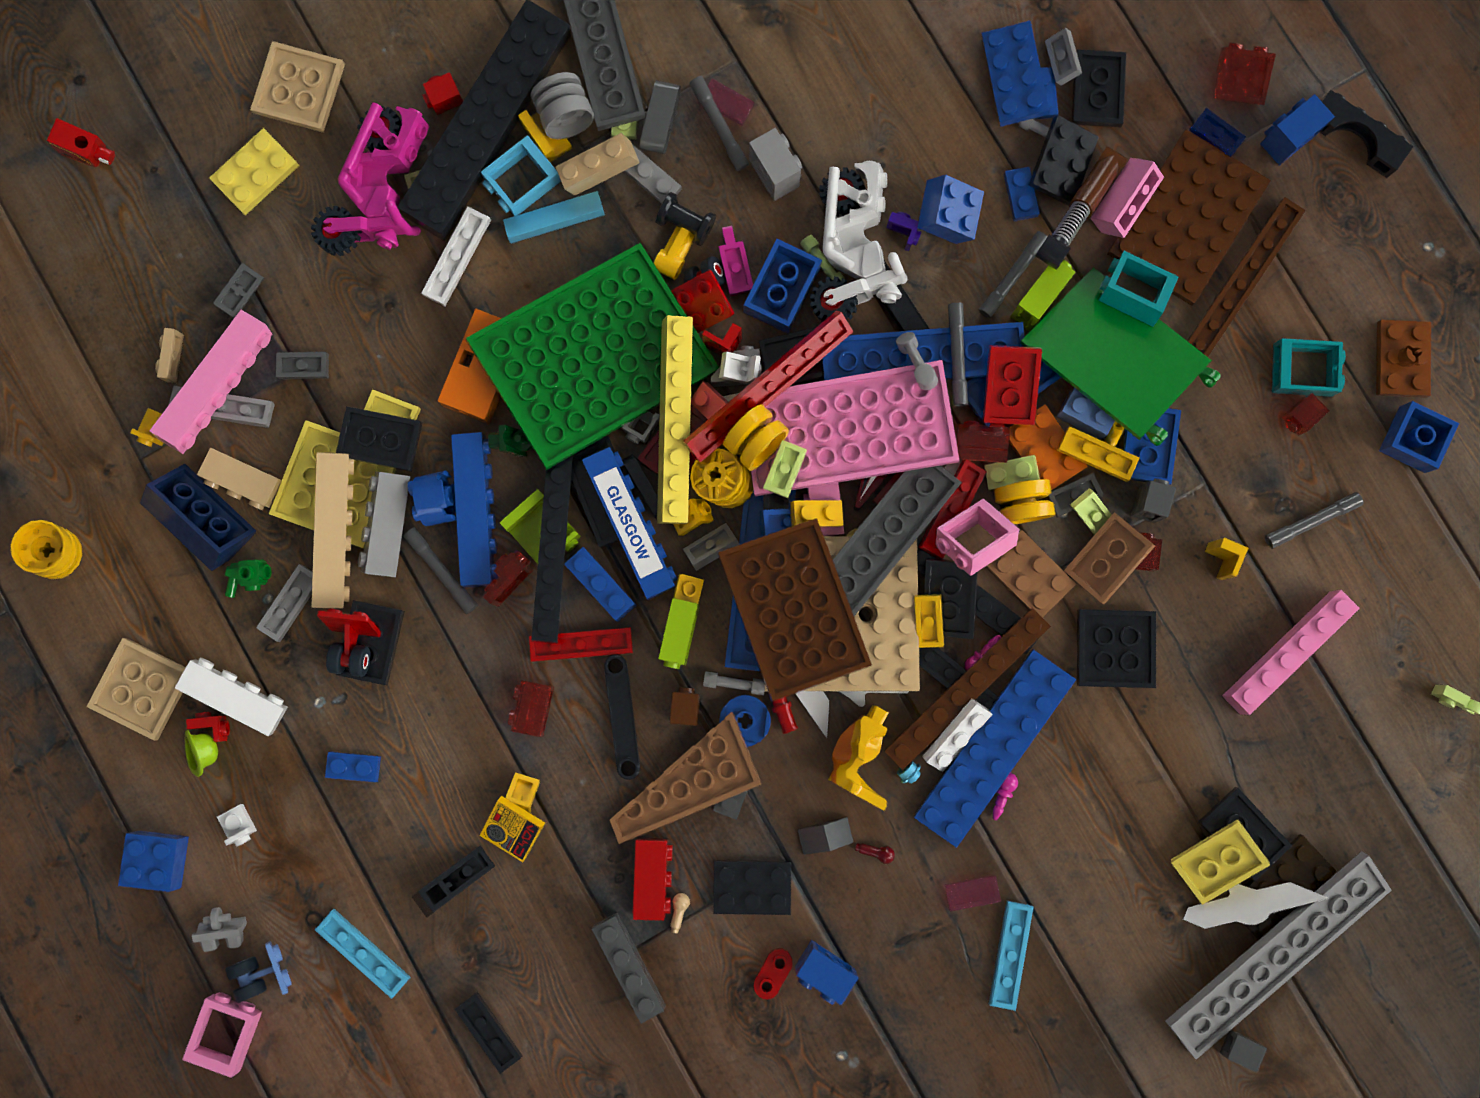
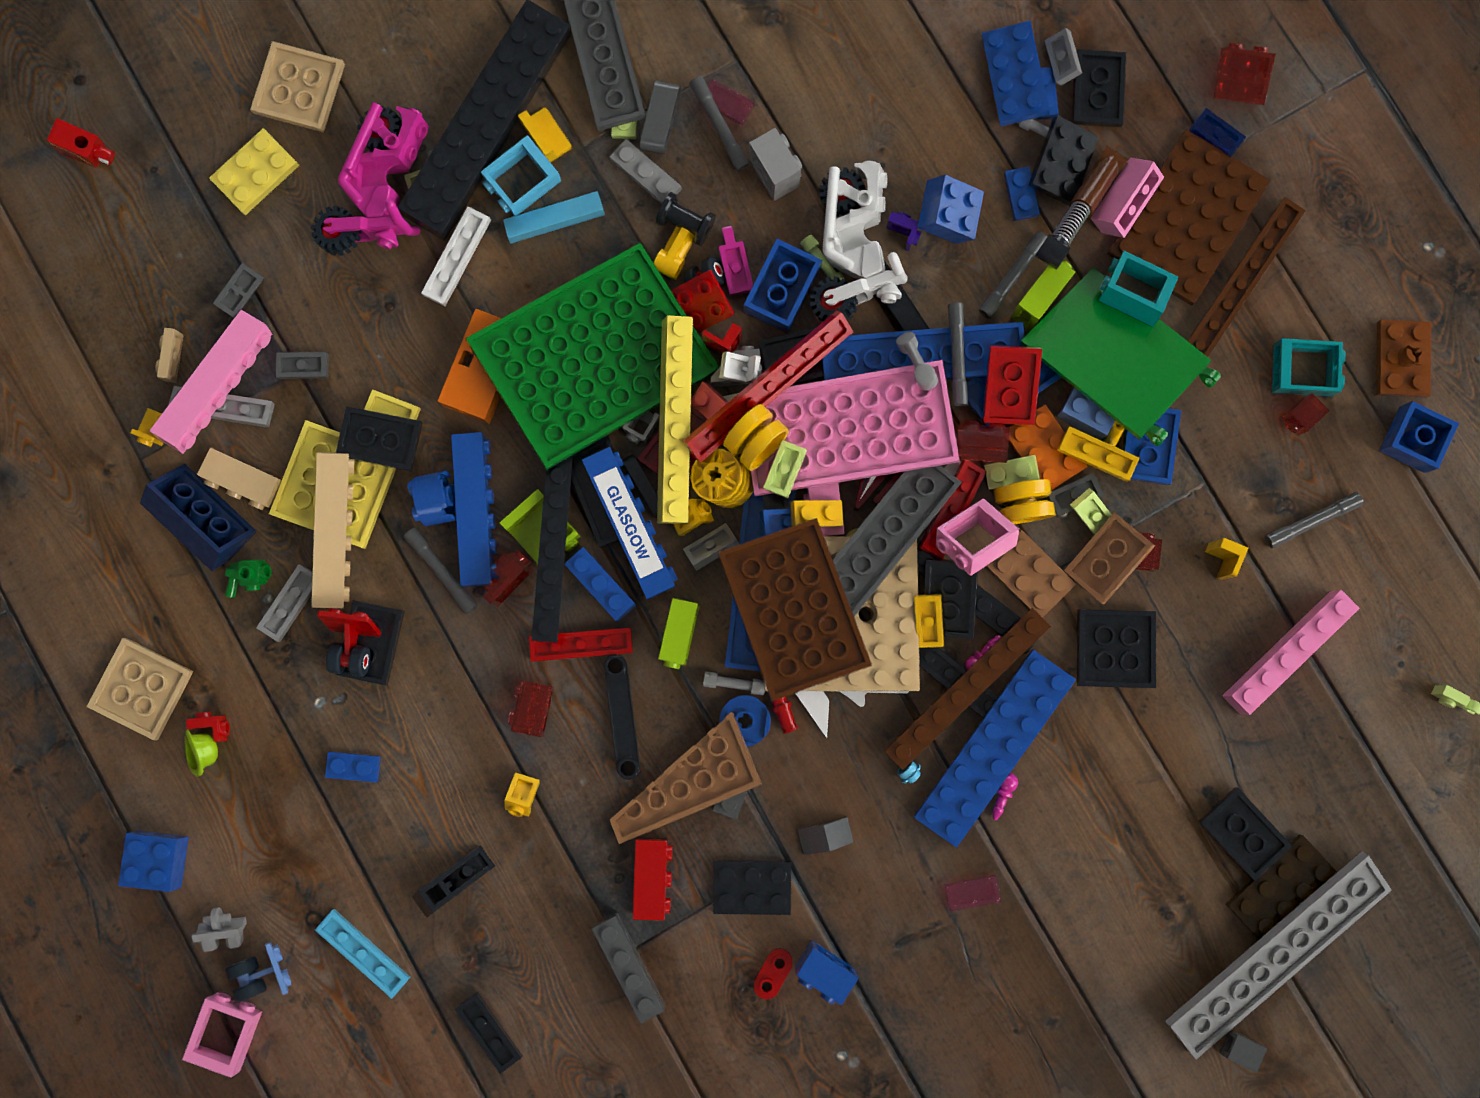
(35, 541): yellow wheel -> none
(231, 697): white brick -> none
(237, 825): white bracket -> none
(384, 524): light grey brick -> none
(441, 93): red brick -> none
(509, 441): dark green hips -> none
(512, 829): tile -> none
(562, 105): light grey wheel -> none
(597, 164): tan brick -> none
(680, 904): tan piece -> none
(685, 707): reddish brown brick -> none
(688, 588): yellow bracket -> none
(857, 746): yellow hips -> none
(883, 854): dark red piece -> none
(956, 735): white plate -> none
(1011, 955): medium azure tile -> none
(1153, 501): dark grey brick -> none
(1220, 862): light yellow plate -> none
(1250, 905): white sticker -> none
(1296, 128): blue brick -> none
(1384, 147): black arch -> none

